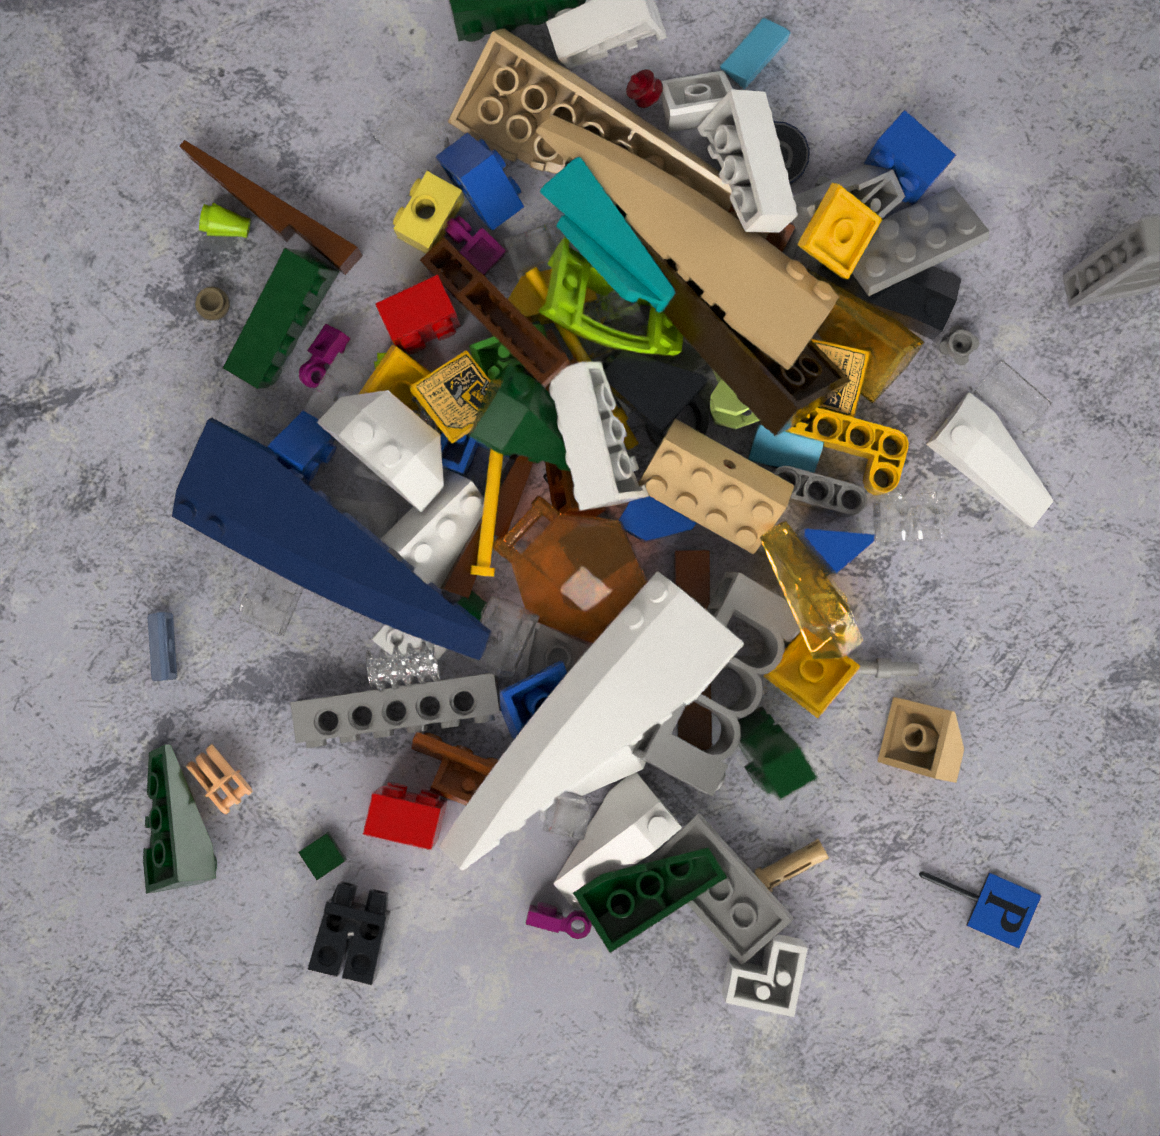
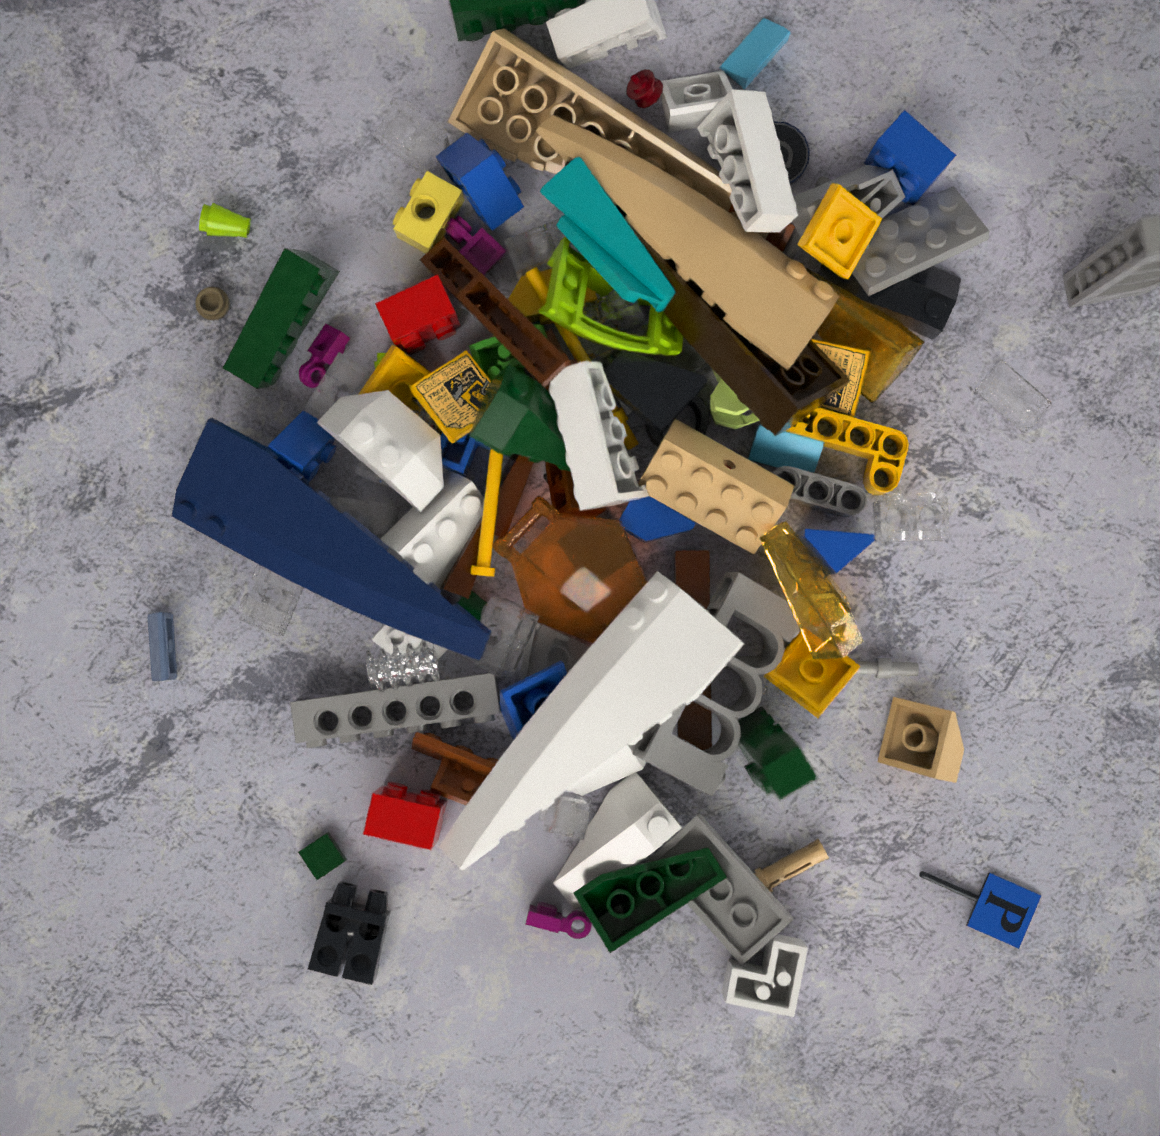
(179, 841): wedge -> none
(214, 774): light nougat arm -> none
(276, 213): reddish brown slope -> none
(962, 336): light grey plate -> none
(987, 454): white wedge -> none

